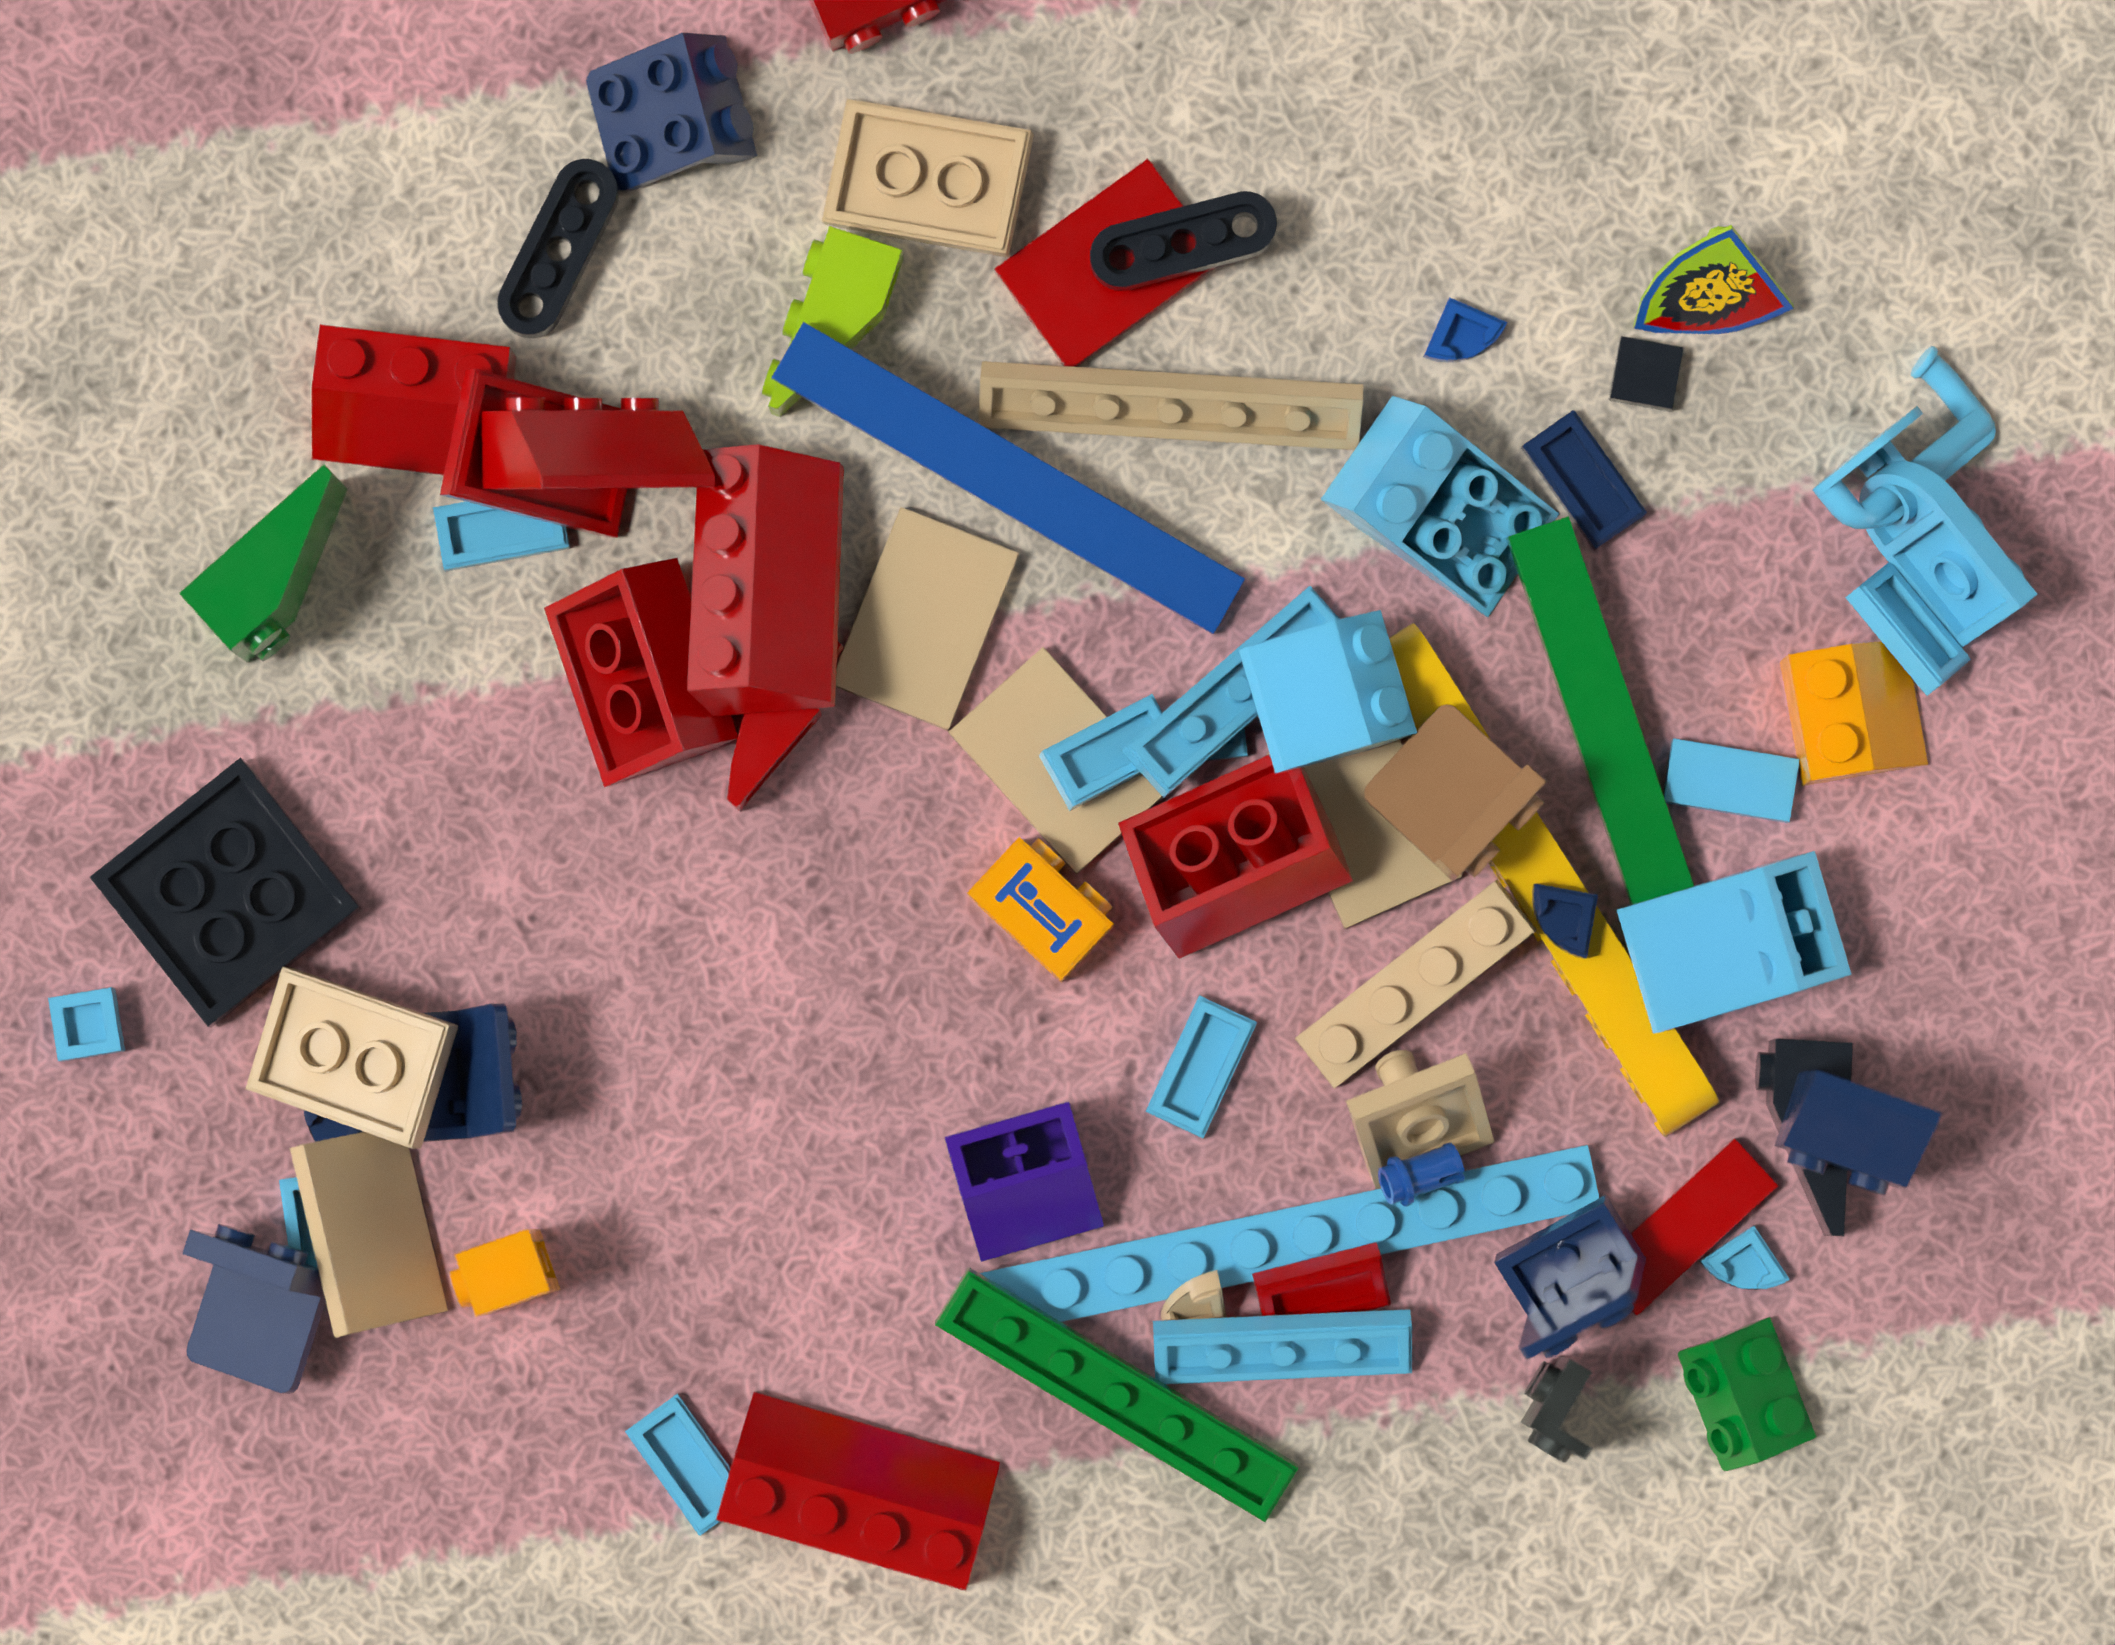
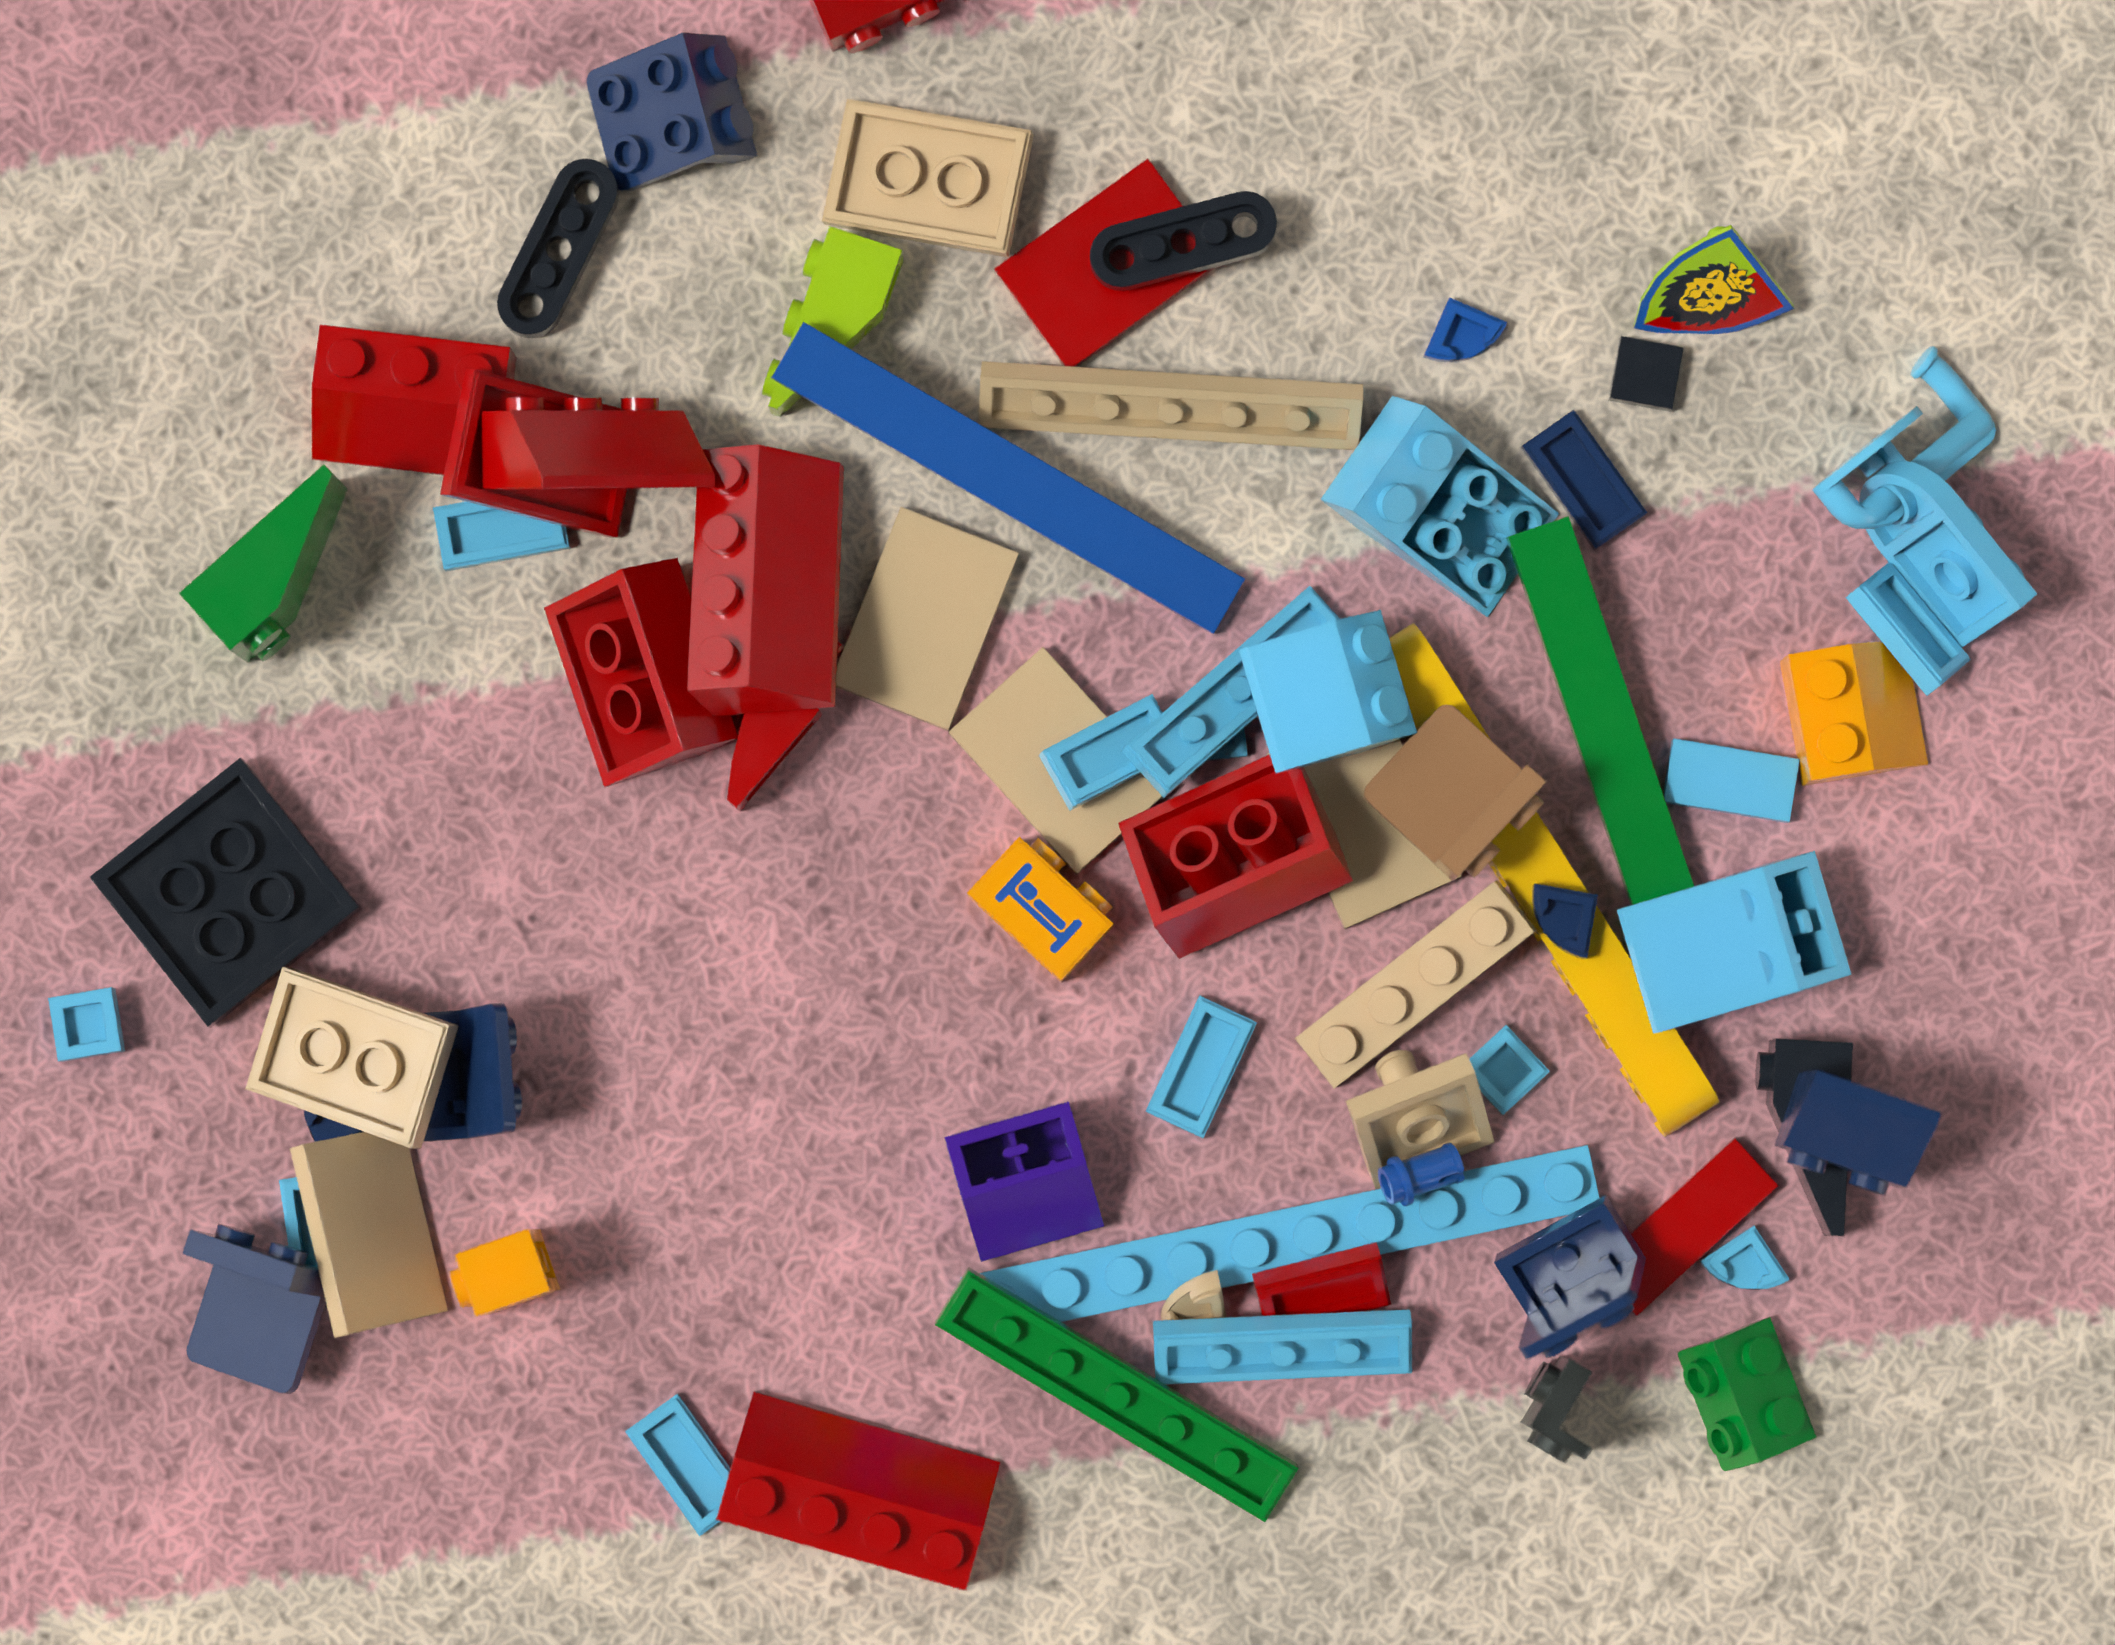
(1506, 1069): none -> medium azure tile

